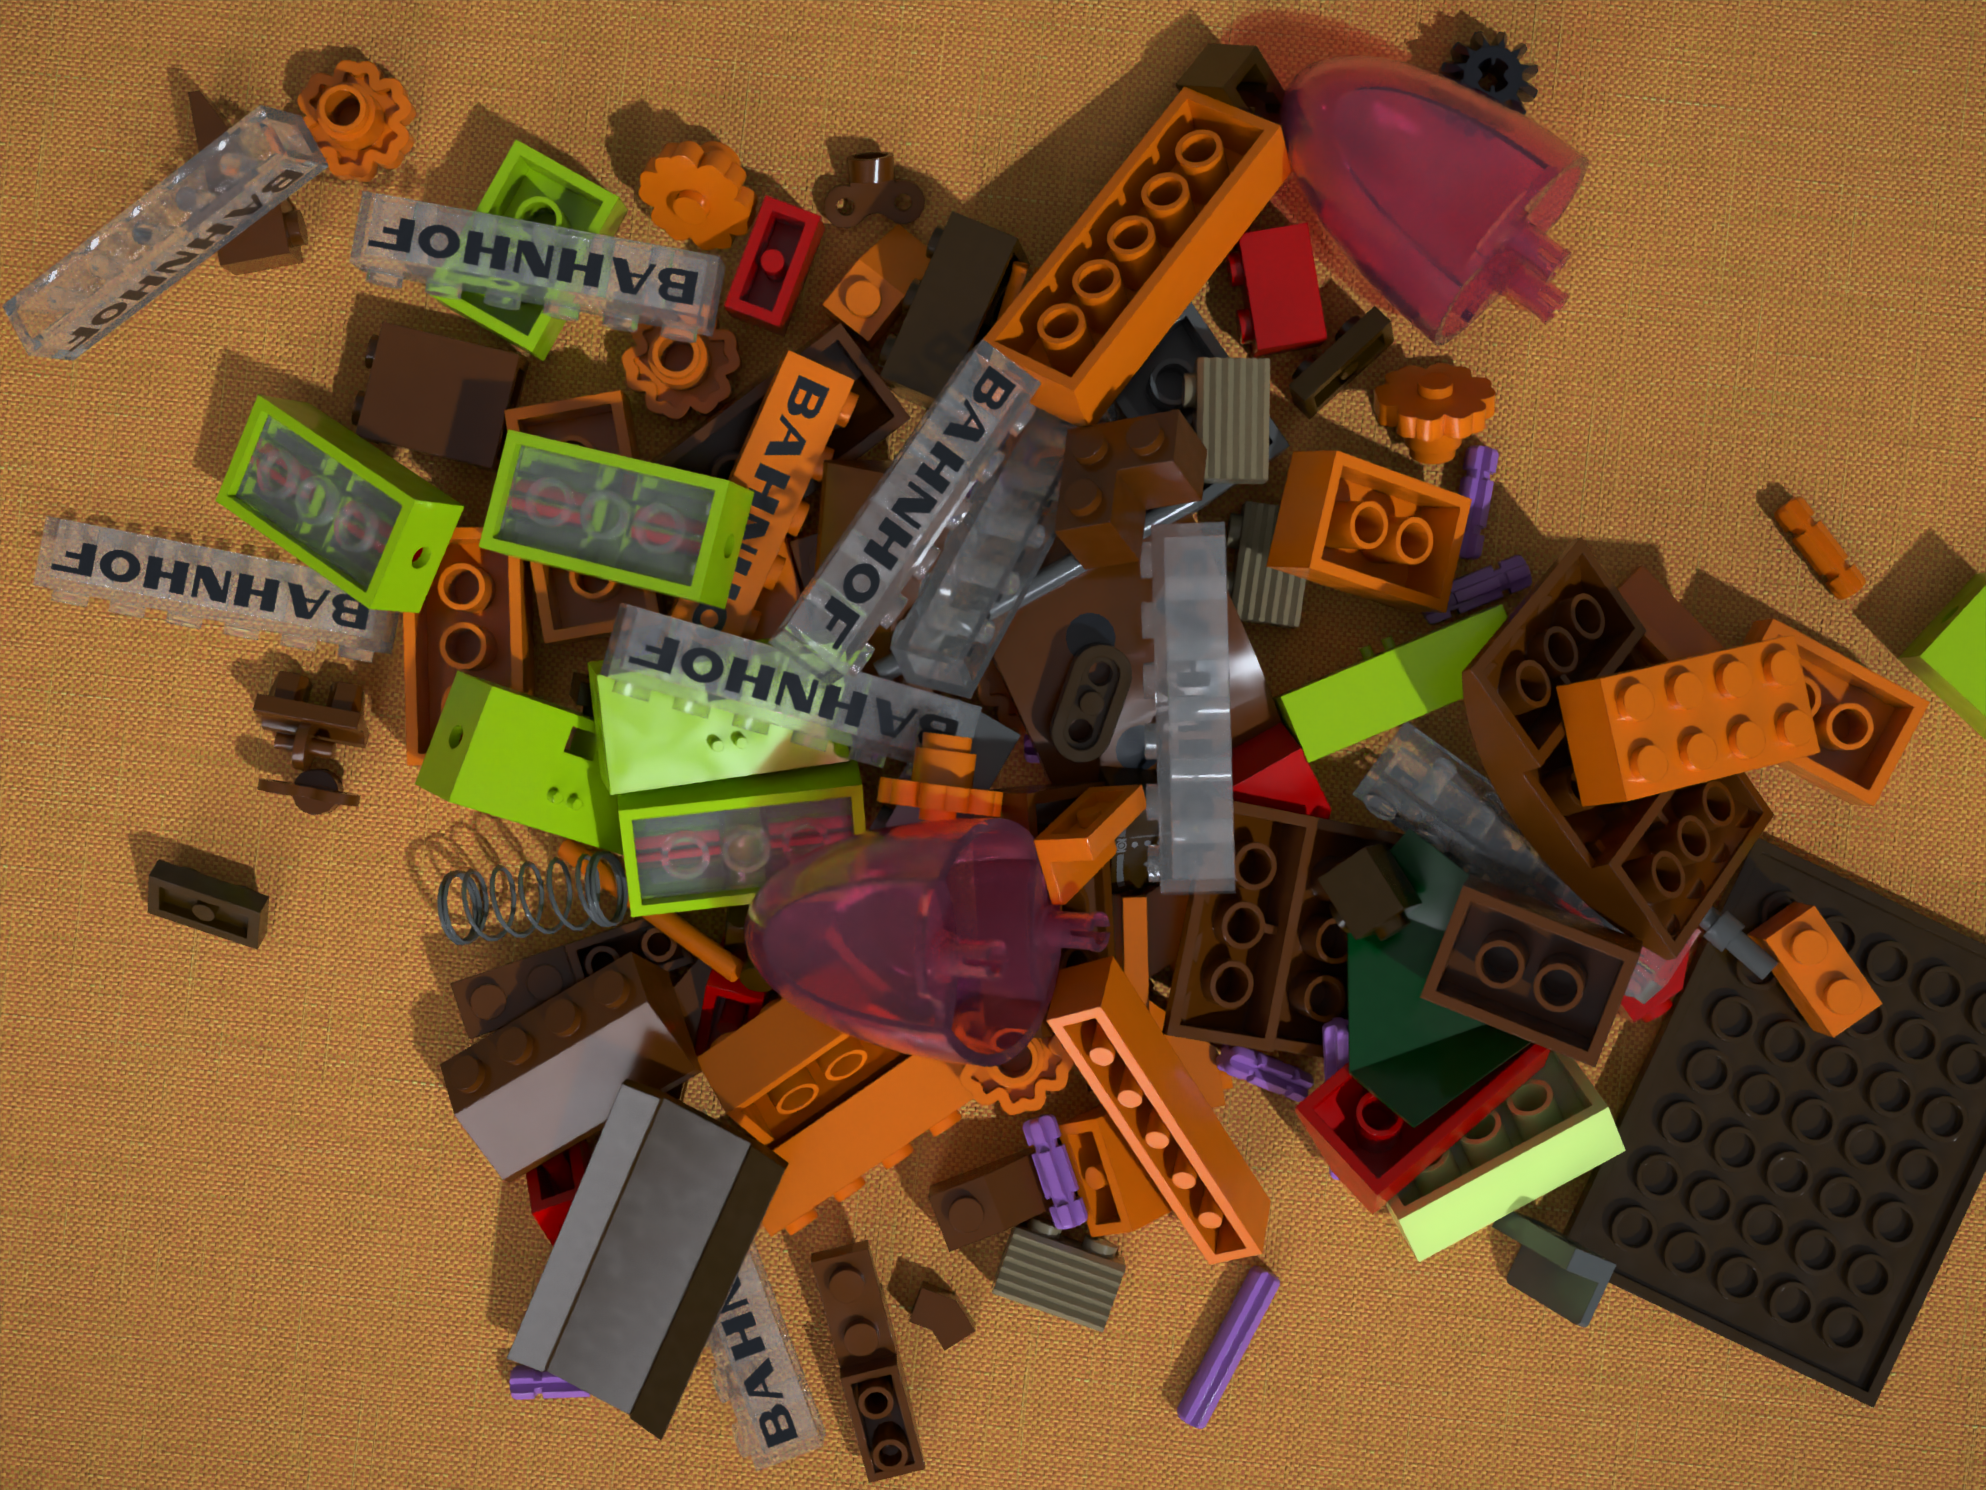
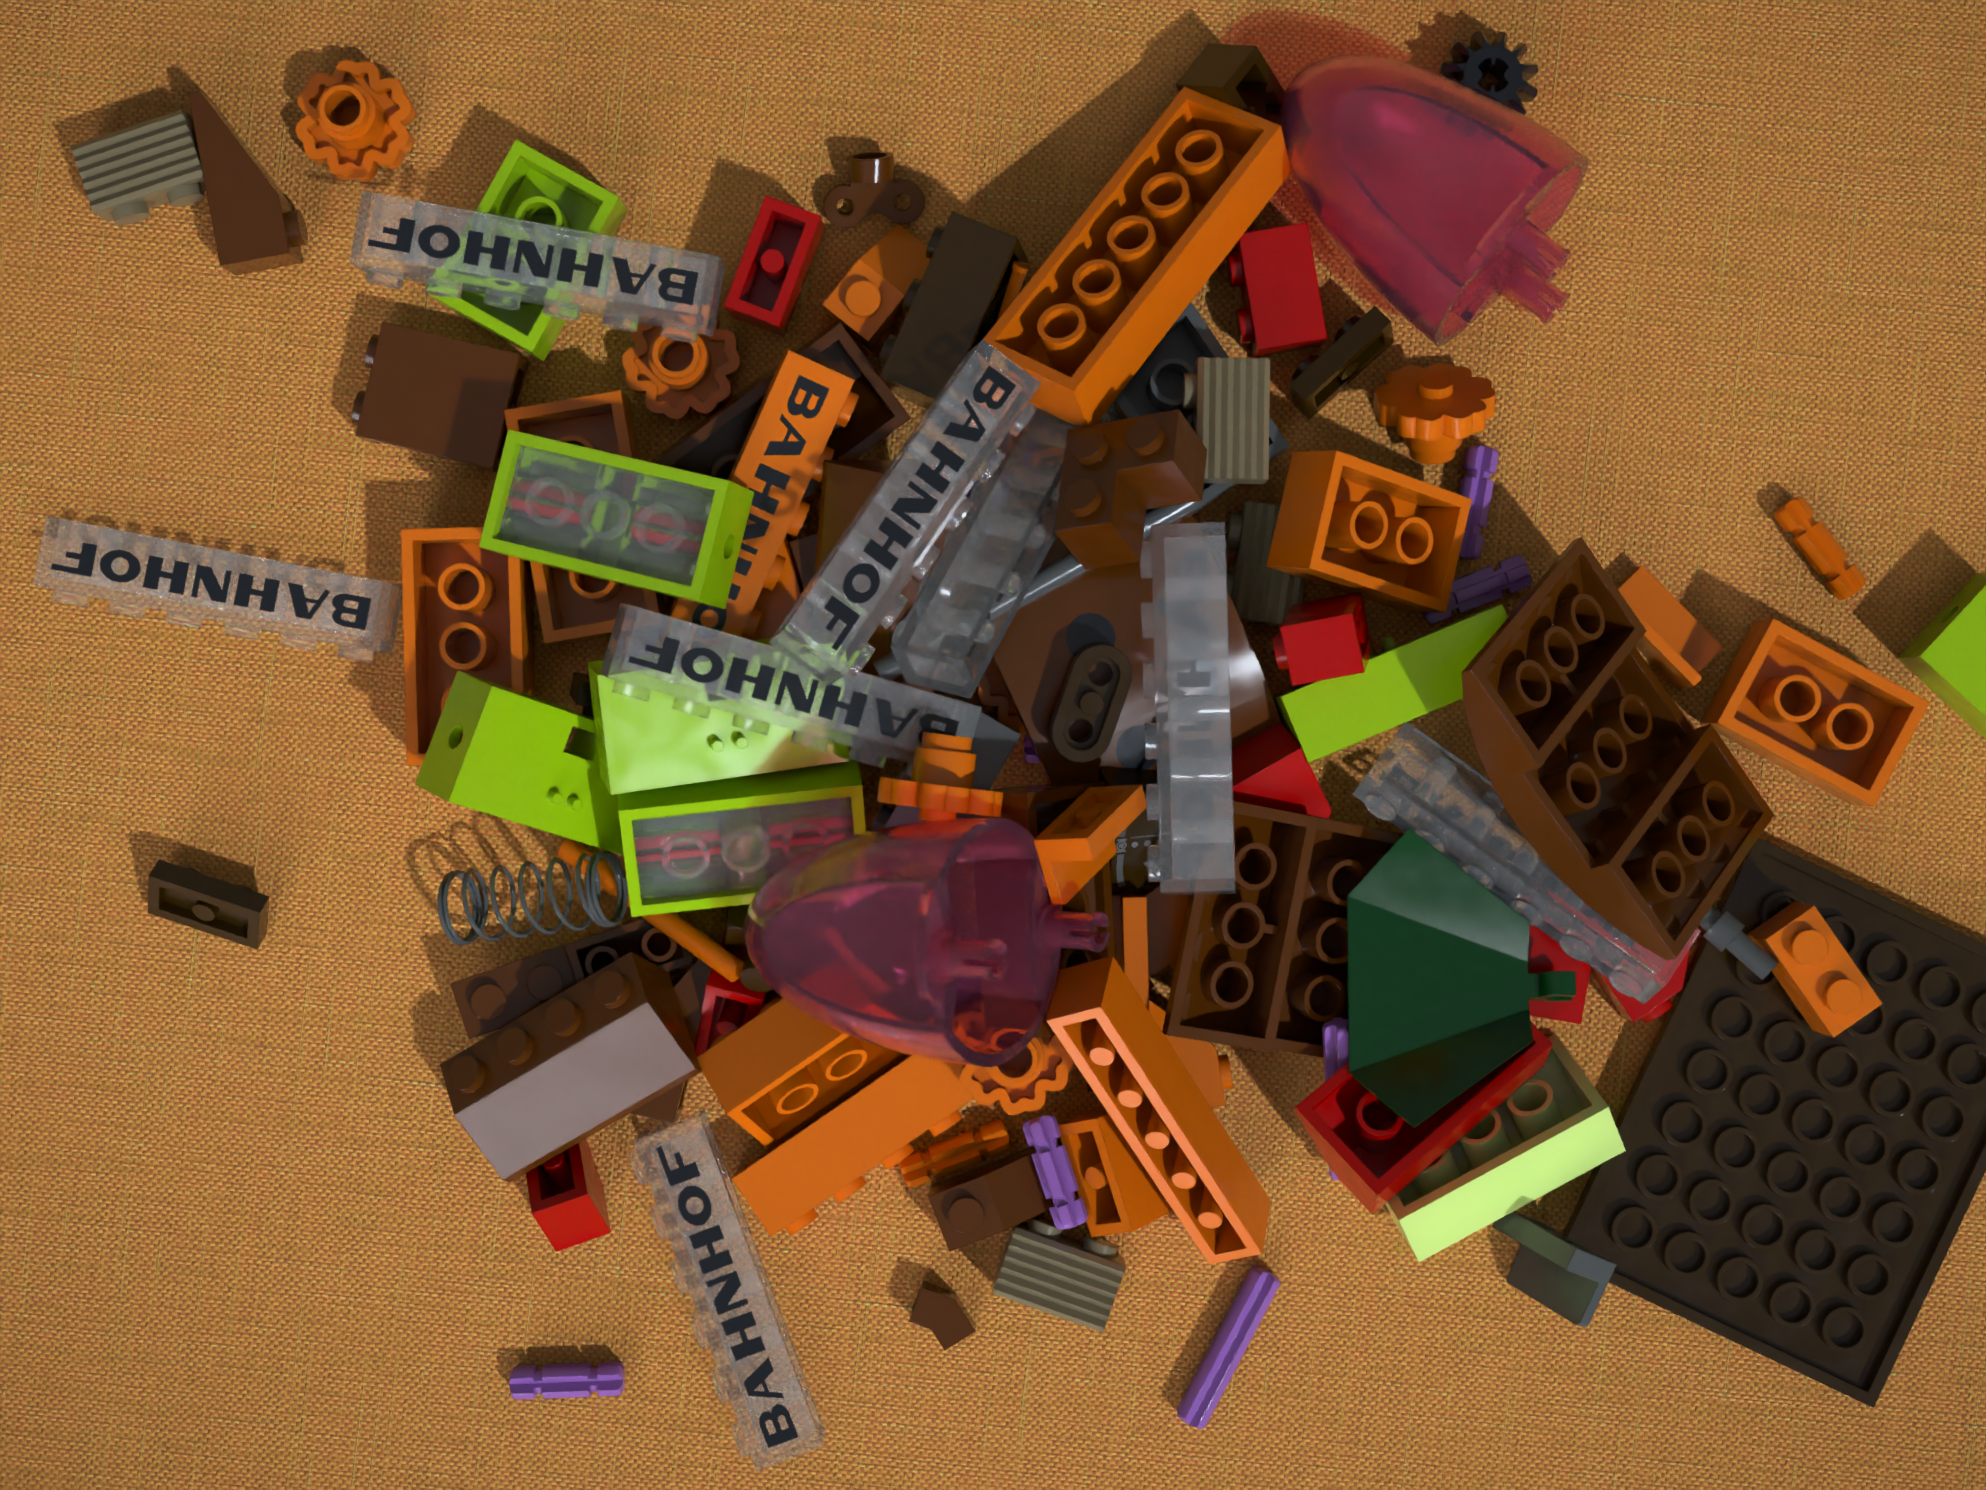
(142, 168): none -> dark tan brick
(166, 234): clear brick -> none
(308, 727): reddish brown hips -> none
(313, 791): reddish brown piece -> none
(339, 504): brick -> none
(648, 1254): dark brown hinge -> none
(699, 193): orange plant -> none
(868, 1360): reddish brown slope -> none
(955, 1153): none -> orange axle
(1265, 1072): medium lavender axle -> none
(1324, 639): none -> red brick
(1370, 894): dark brown brick -> none
(1532, 970): reddish brown brick -> none
(1687, 721): orange brick -> none

